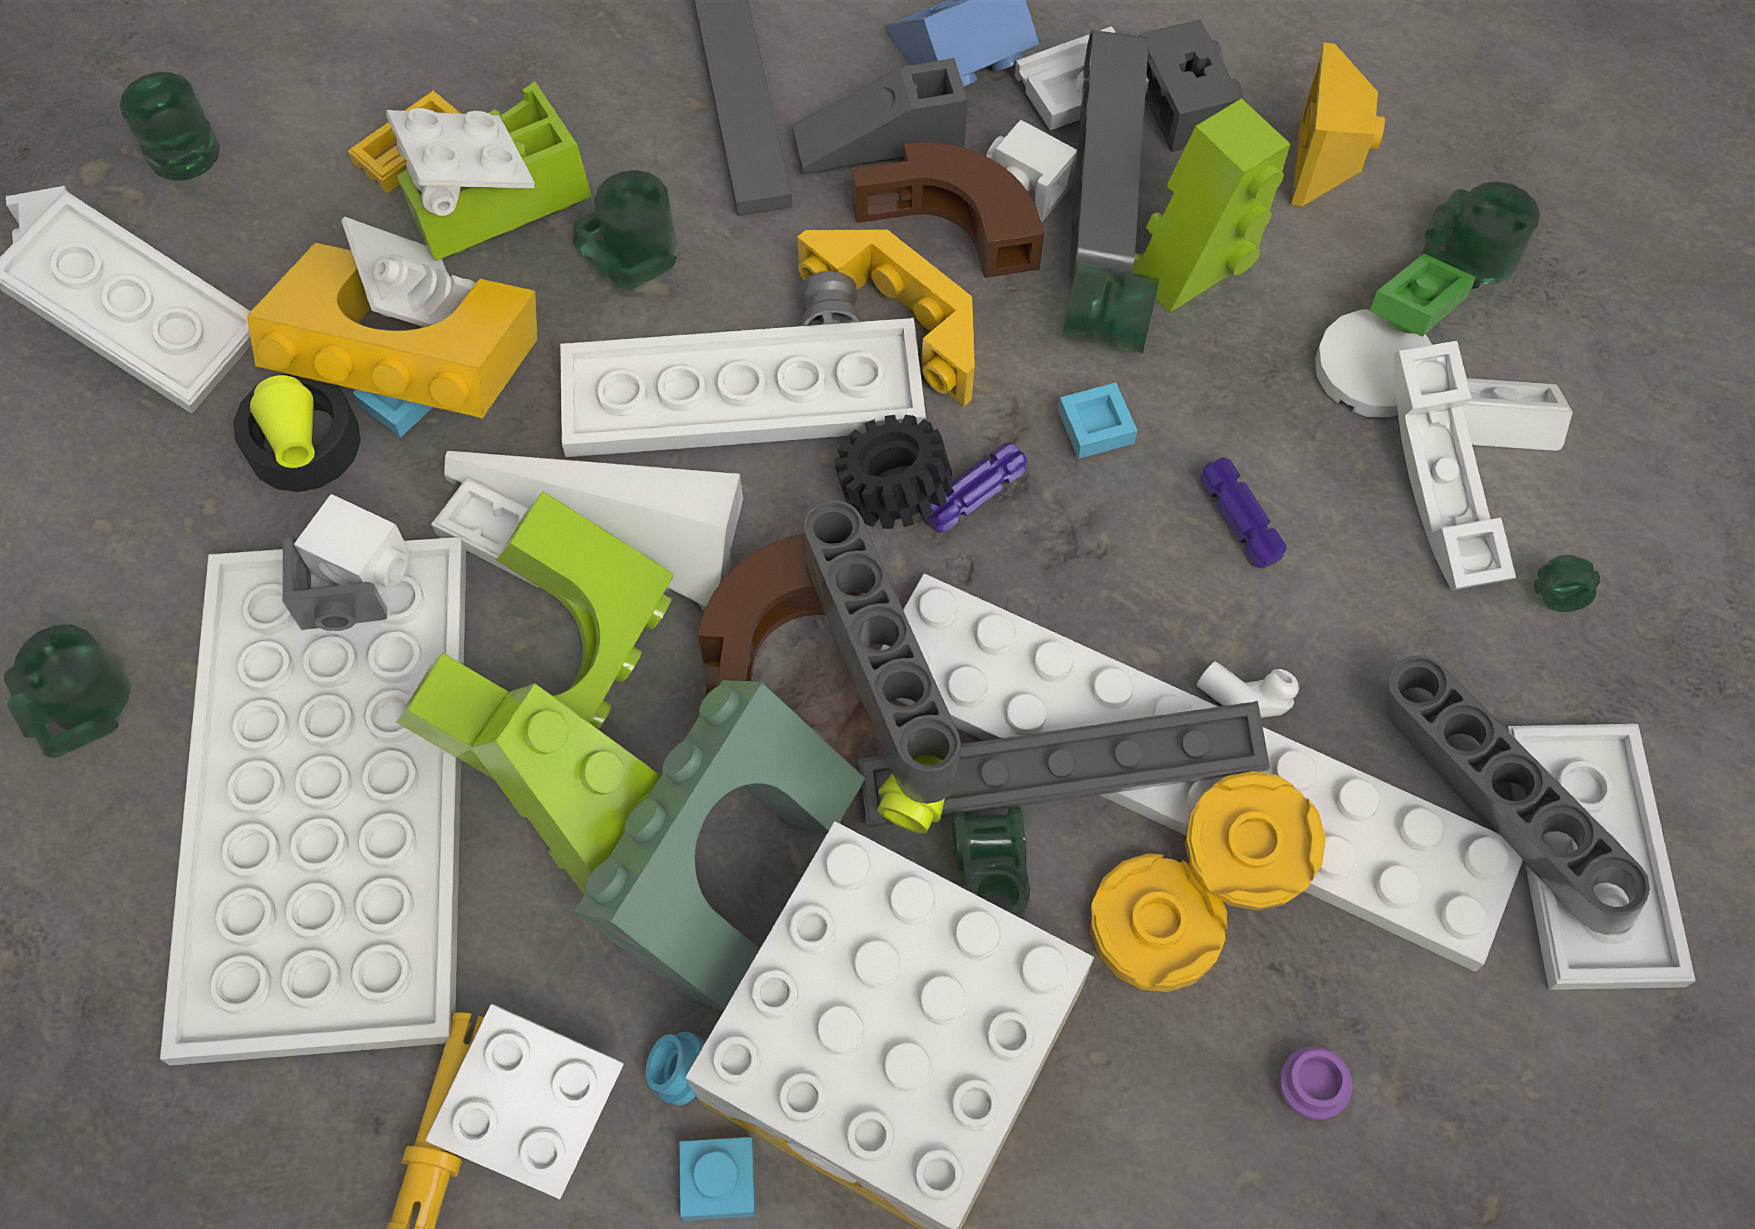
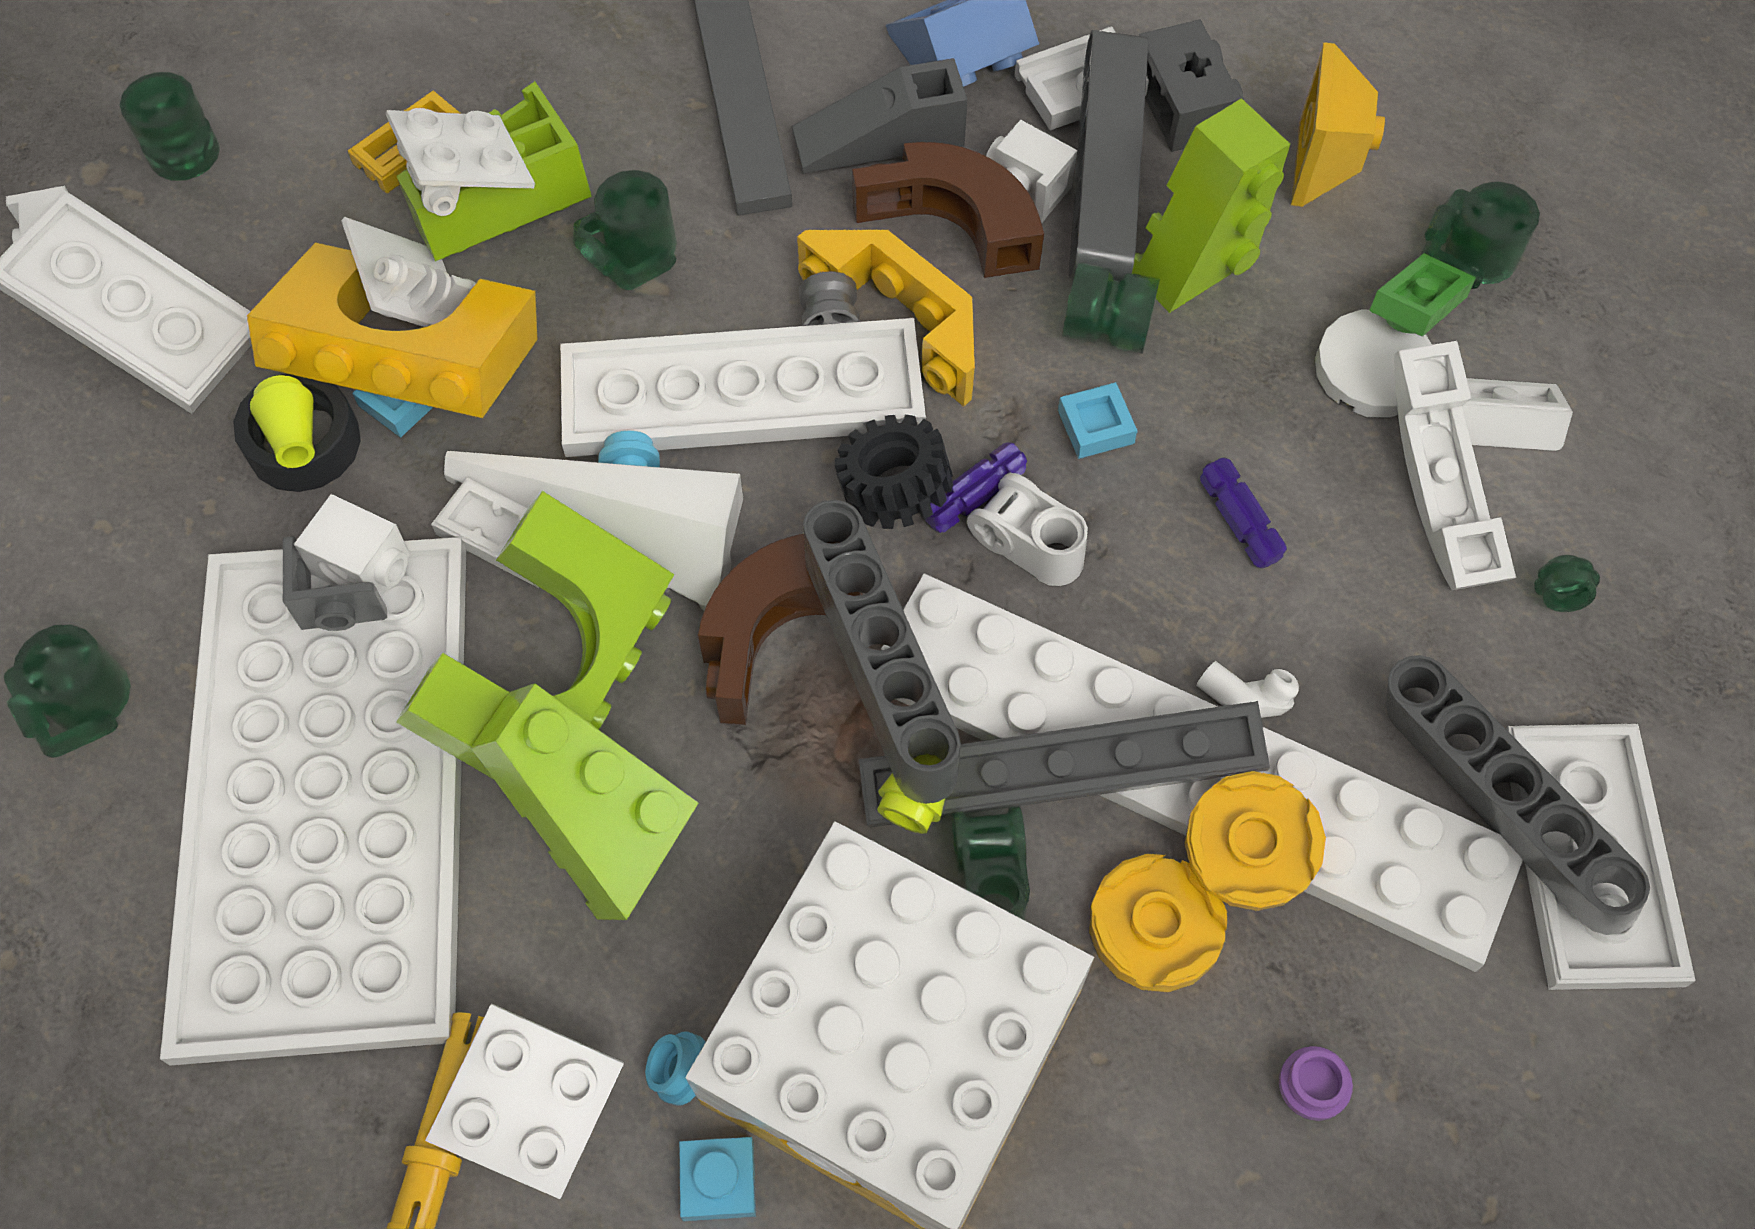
(629, 449): none -> medium azure plate
(649, 886): sand green arch -> none
(1023, 522): none -> white piece

